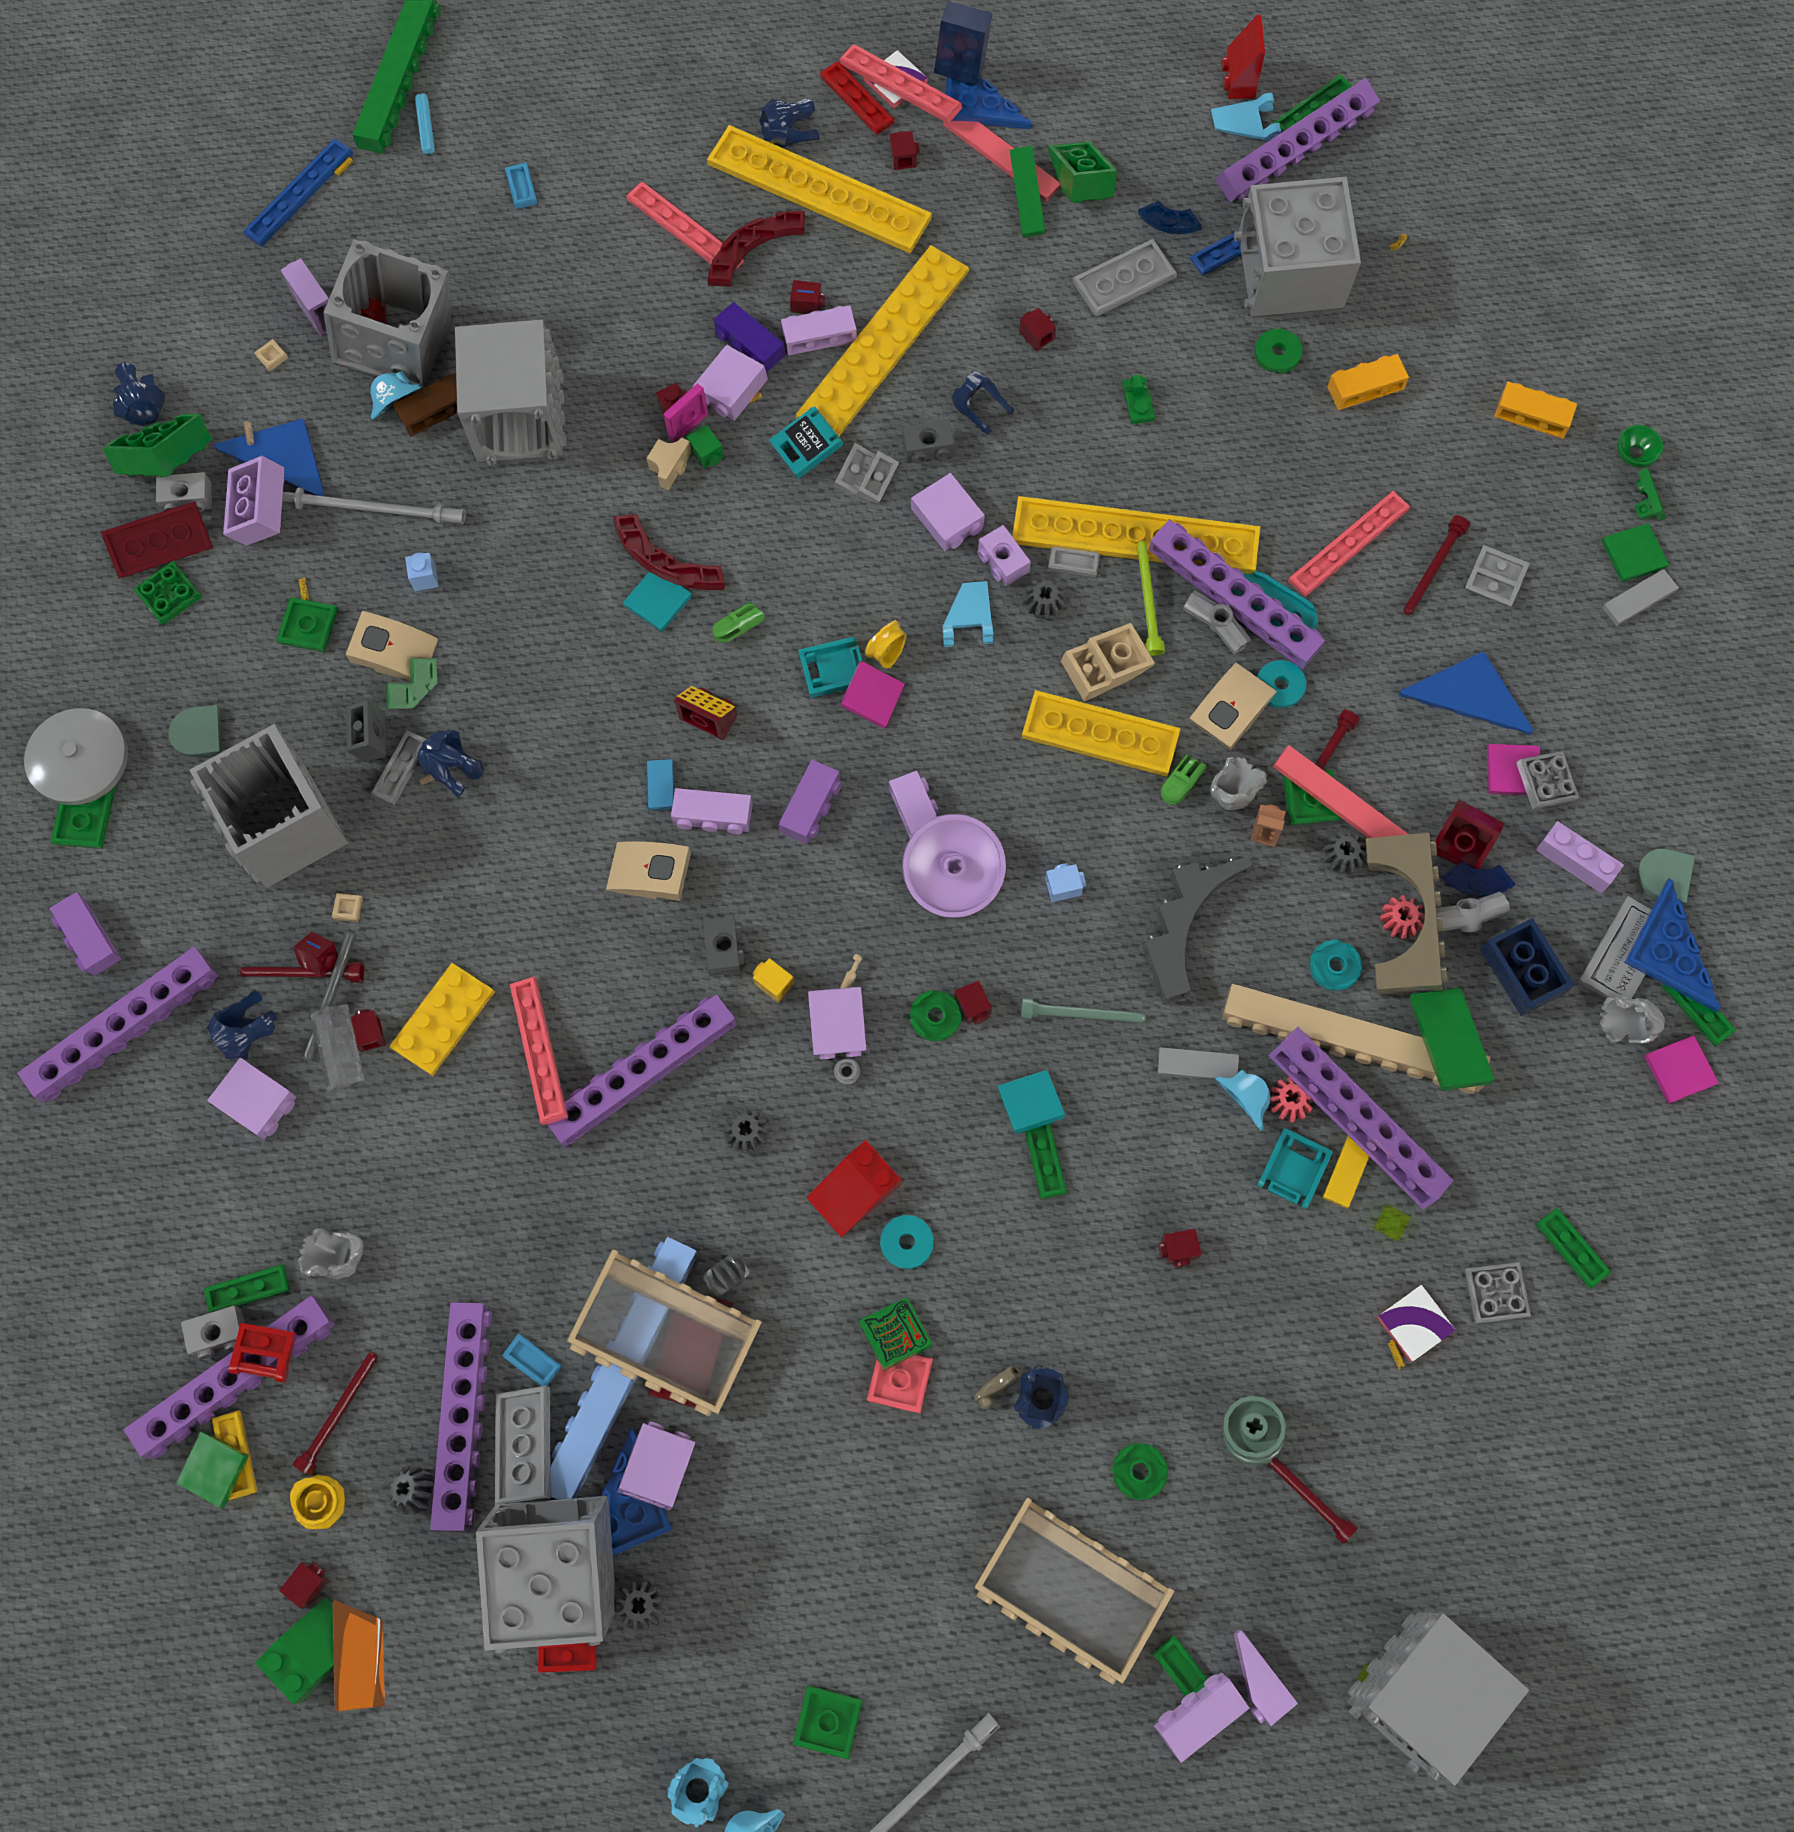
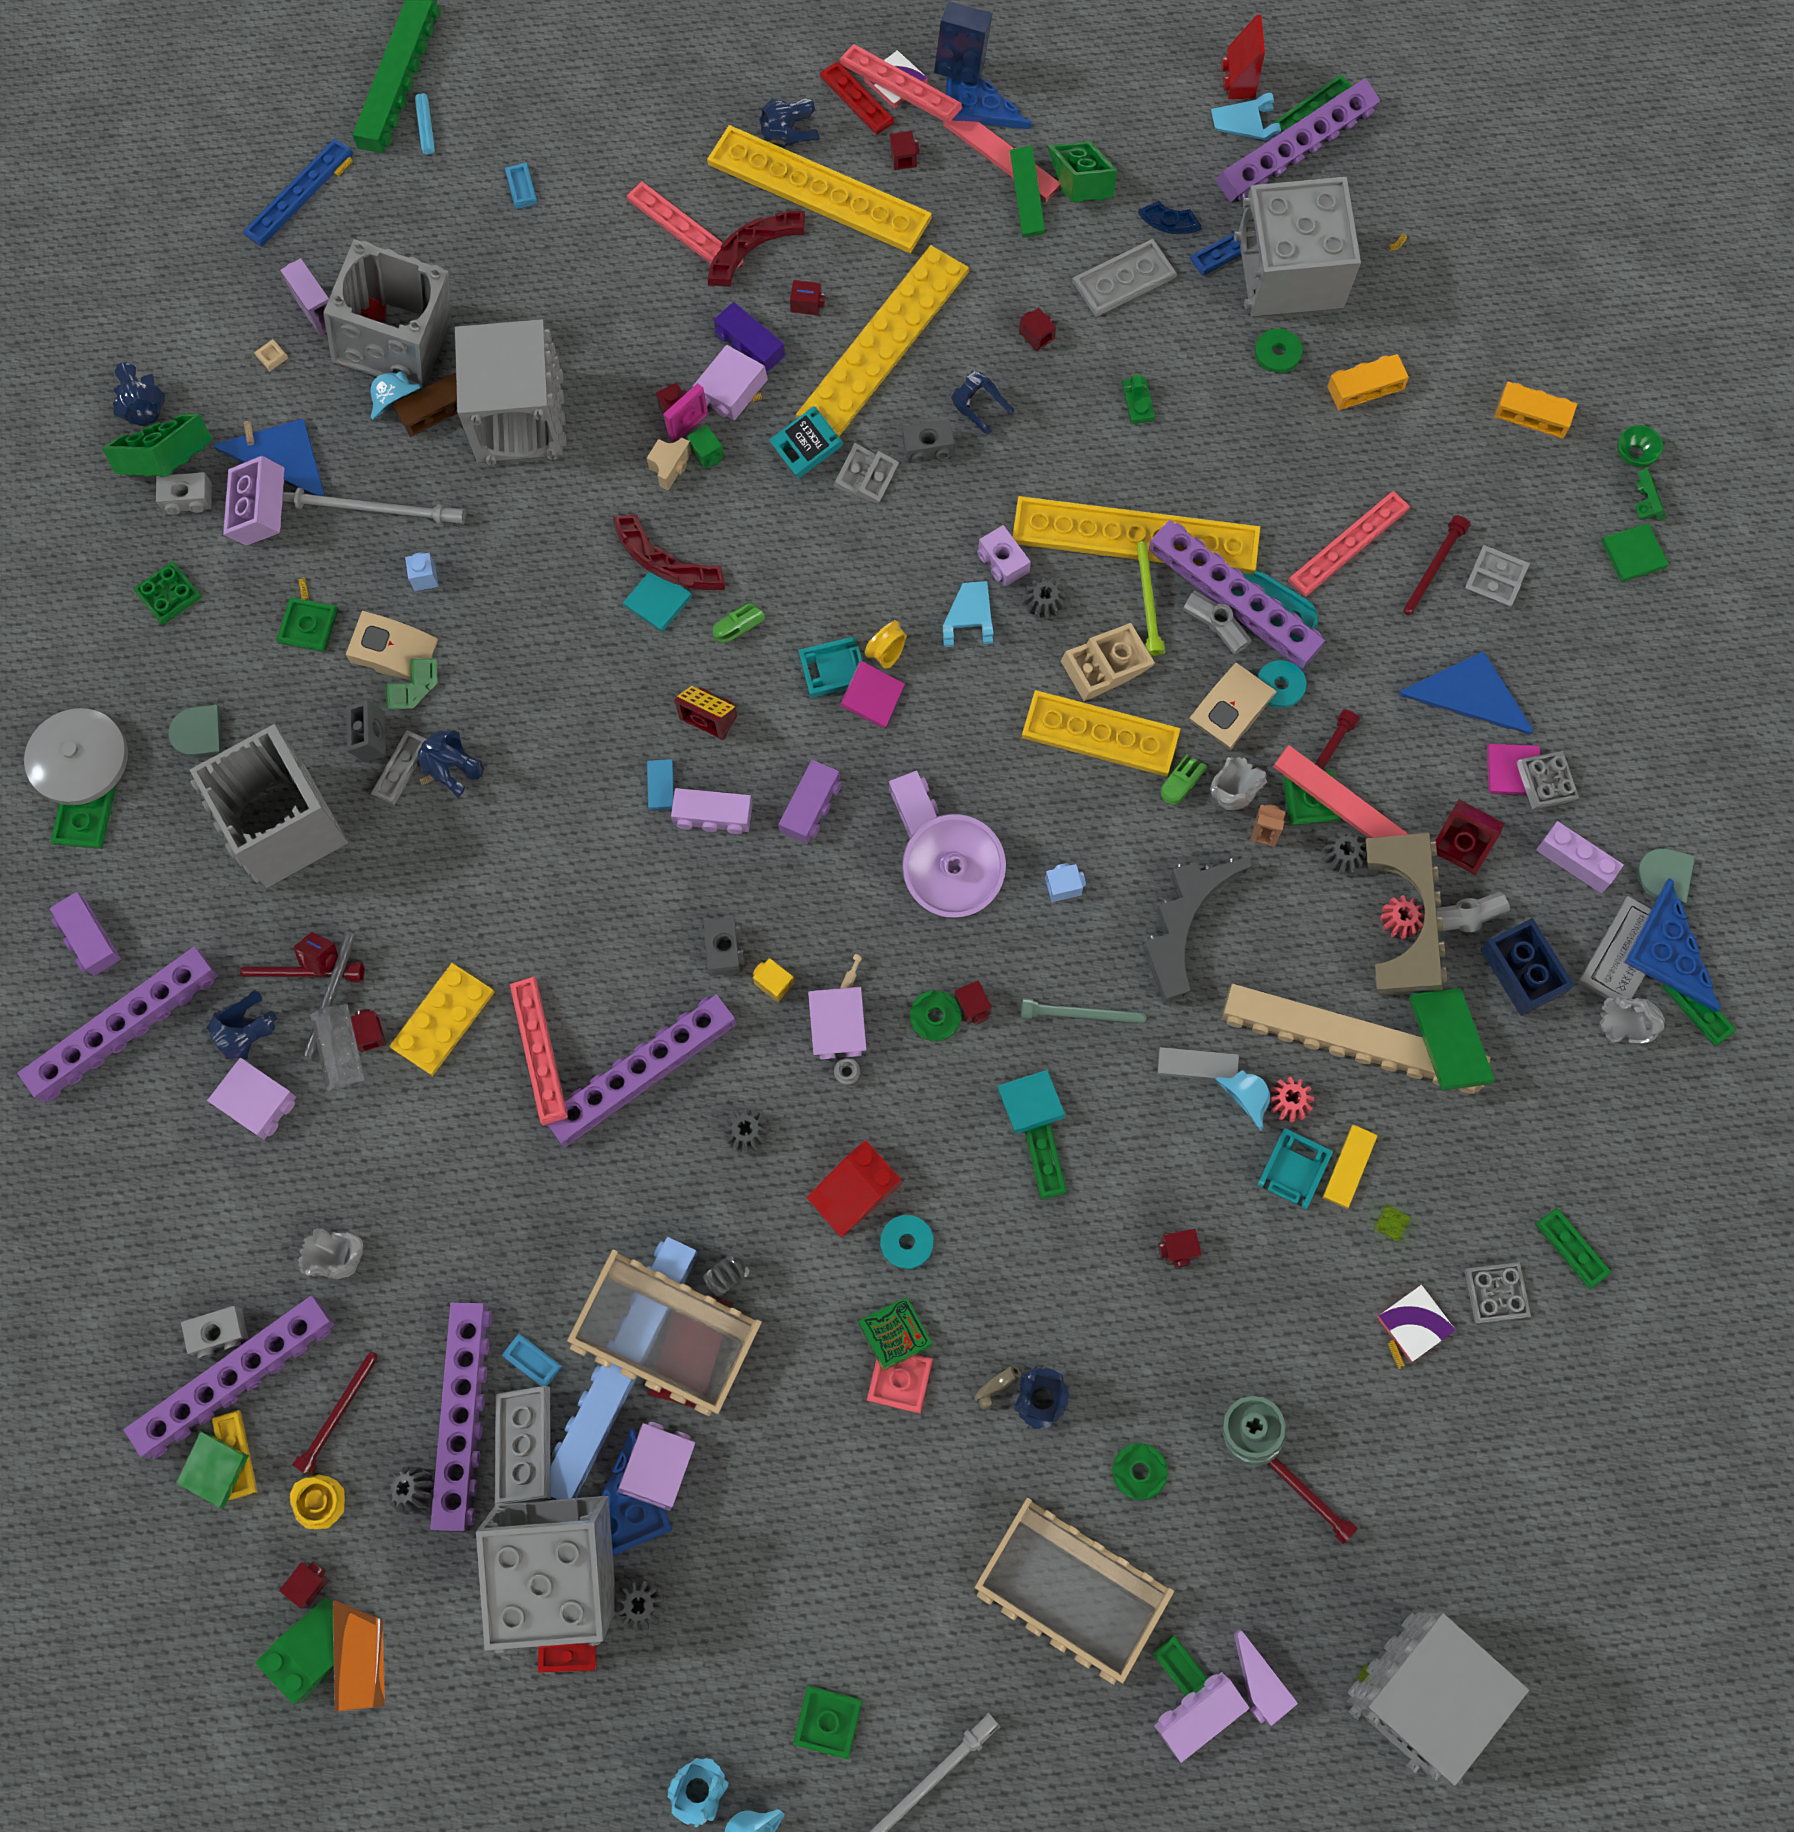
(157, 539): dark red tile -> none
(247, 1288): green tile -> none
(262, 1342): red plate -> none
(347, 907): tan tile -> none
(649, 869): tan slope -> none
(819, 330): lavender brick -> none
(948, 512): lavender brick -> none
(1074, 561): light grey tile -> none
(1332, 979): teal tile -> none
(1361, 1118): medium lavender brick -> none
(1478, 882): clear blue tile -> none
(1640, 597): light grey tile -> none
(1681, 1069): dark pink tile -> none

